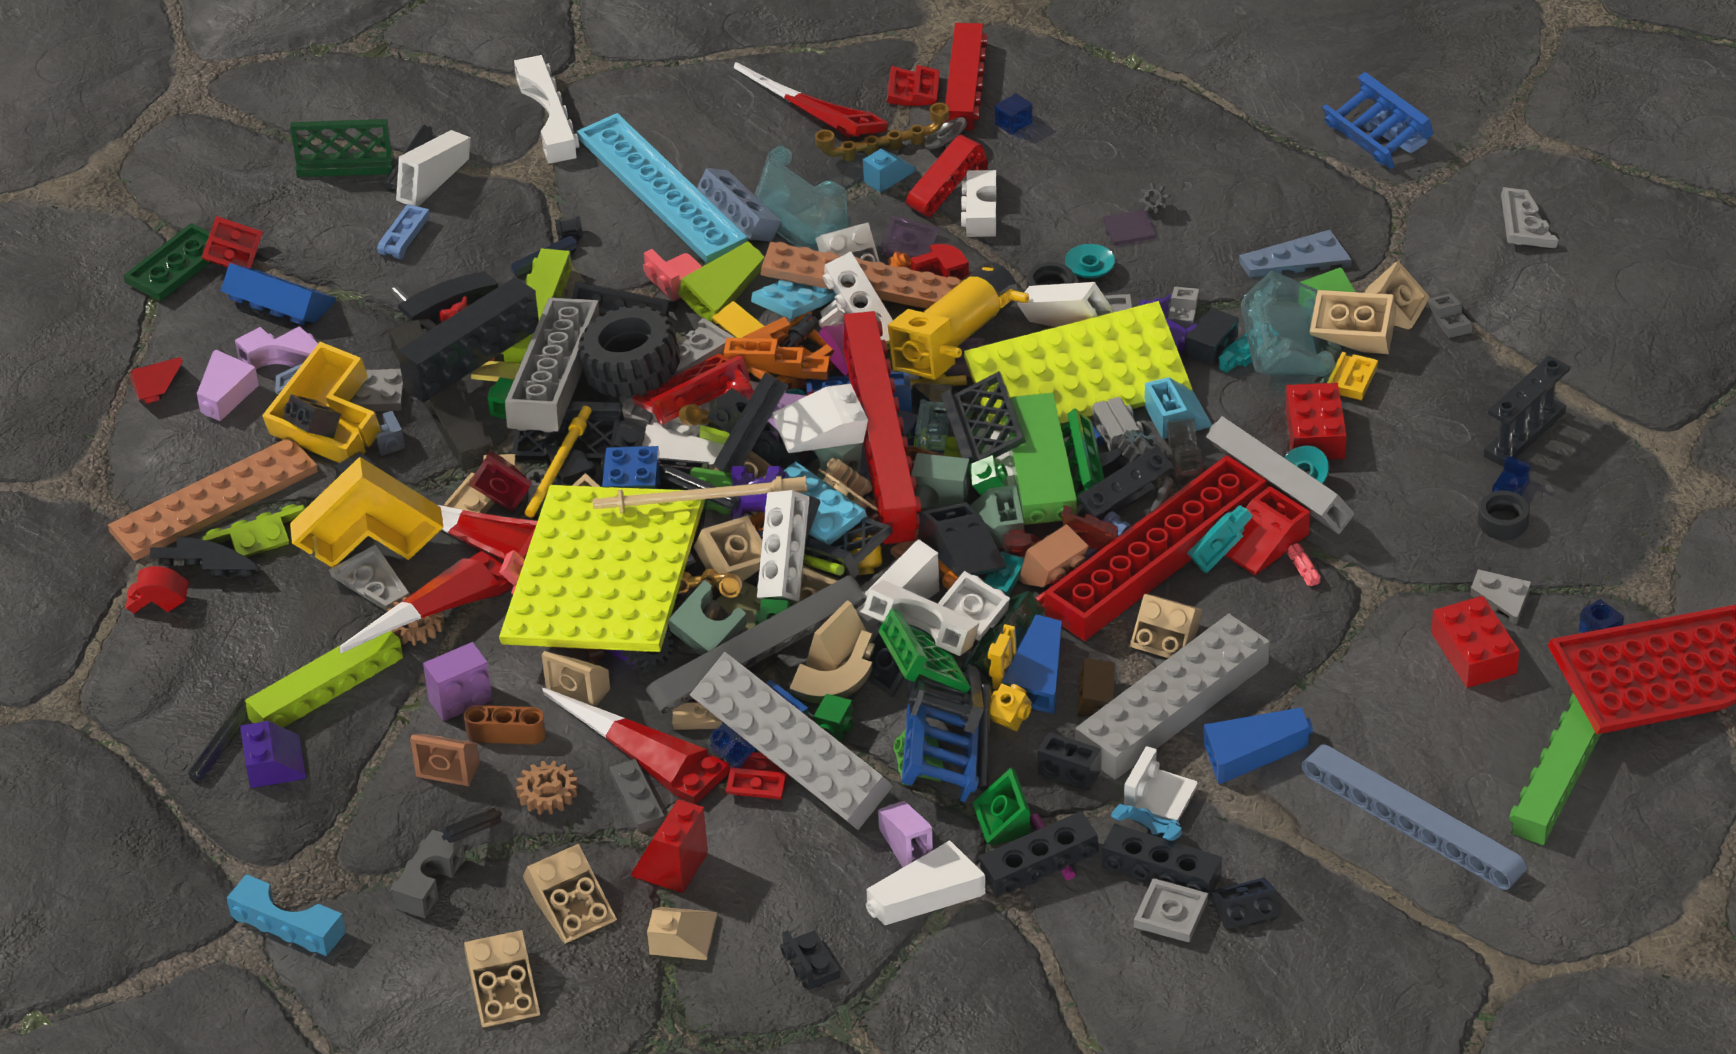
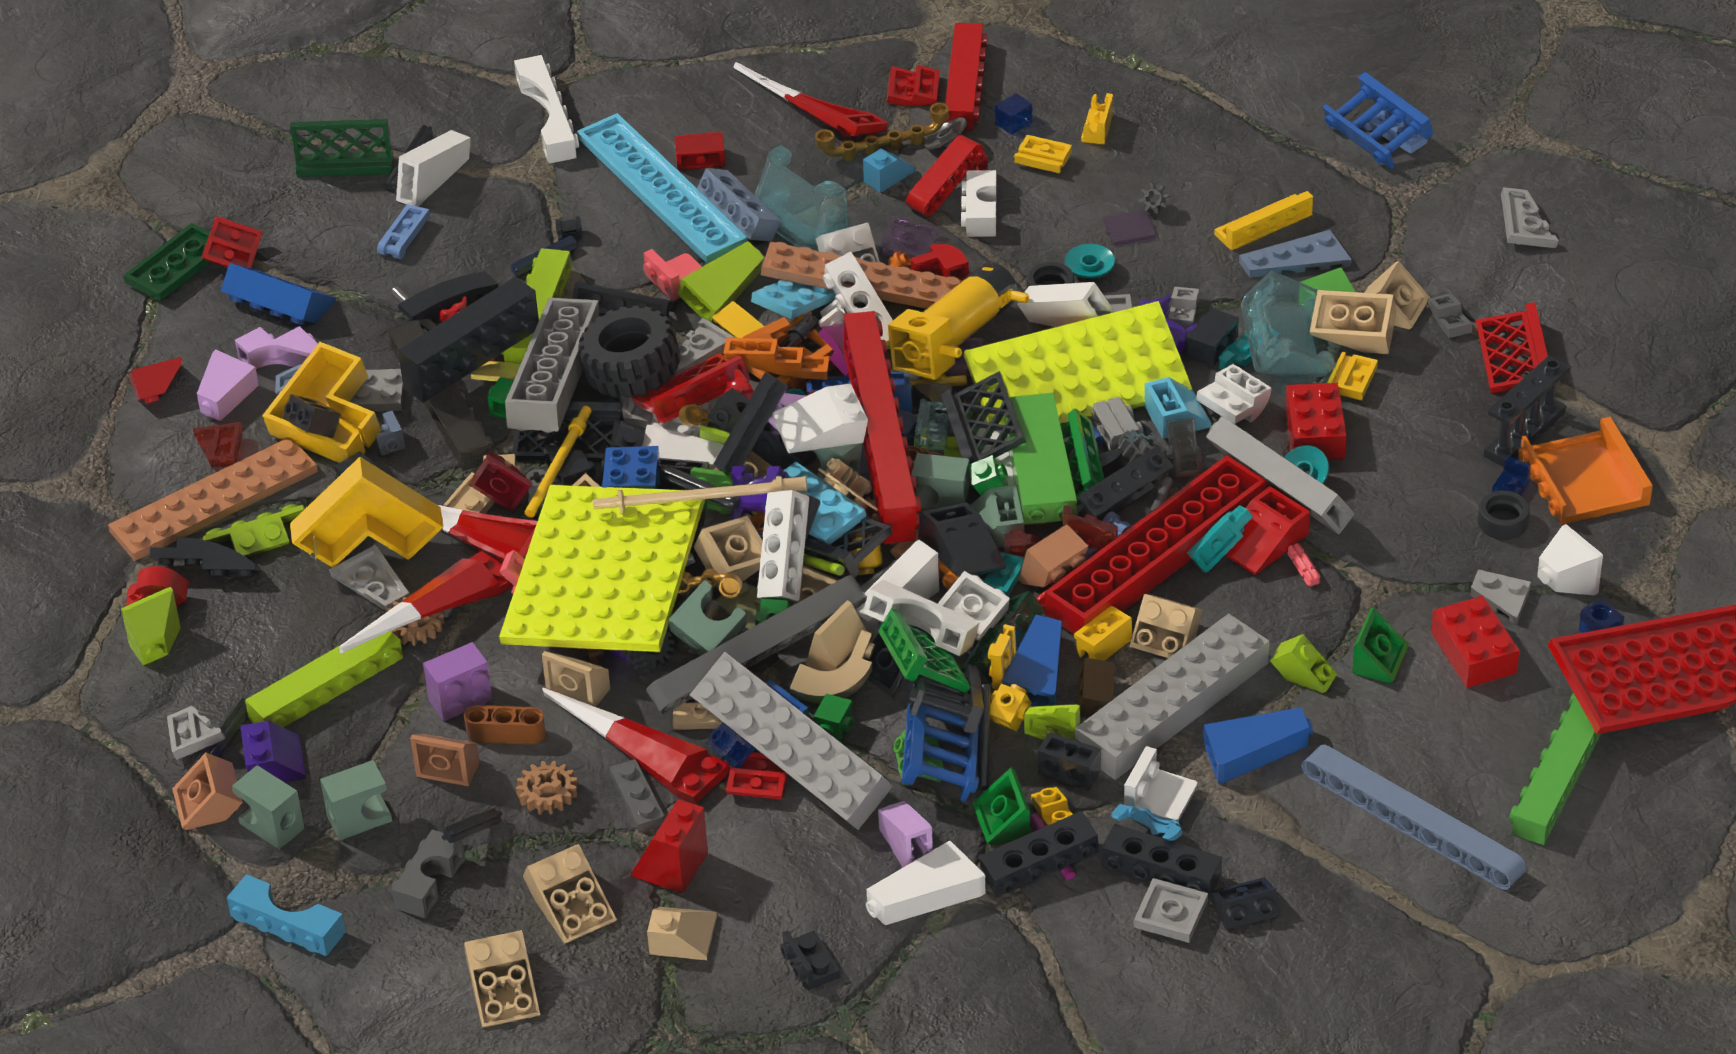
(152, 625): none -> lime slope
(191, 732): none -> light grey wing
(206, 793): none -> nougat slope
(220, 443): none -> clear red wing
(273, 807): none -> sand green piece
(355, 800): none -> sand green piece
(700, 150): none -> red brick
(1043, 154): none -> yellow plate
(1051, 805): none -> yellow slope
(1053, 719): none -> lime wing
(1098, 120): none -> yellow hinge
(1104, 634): none -> yellow hinge
(1235, 395): none -> white brick
(1265, 220): none -> yellow fence
(1303, 664): none -> lime slope
(1378, 649): none -> green slope
(1532, 335): none -> red fence
(1570, 564): none -> white slope
(1587, 474): none -> orange panel

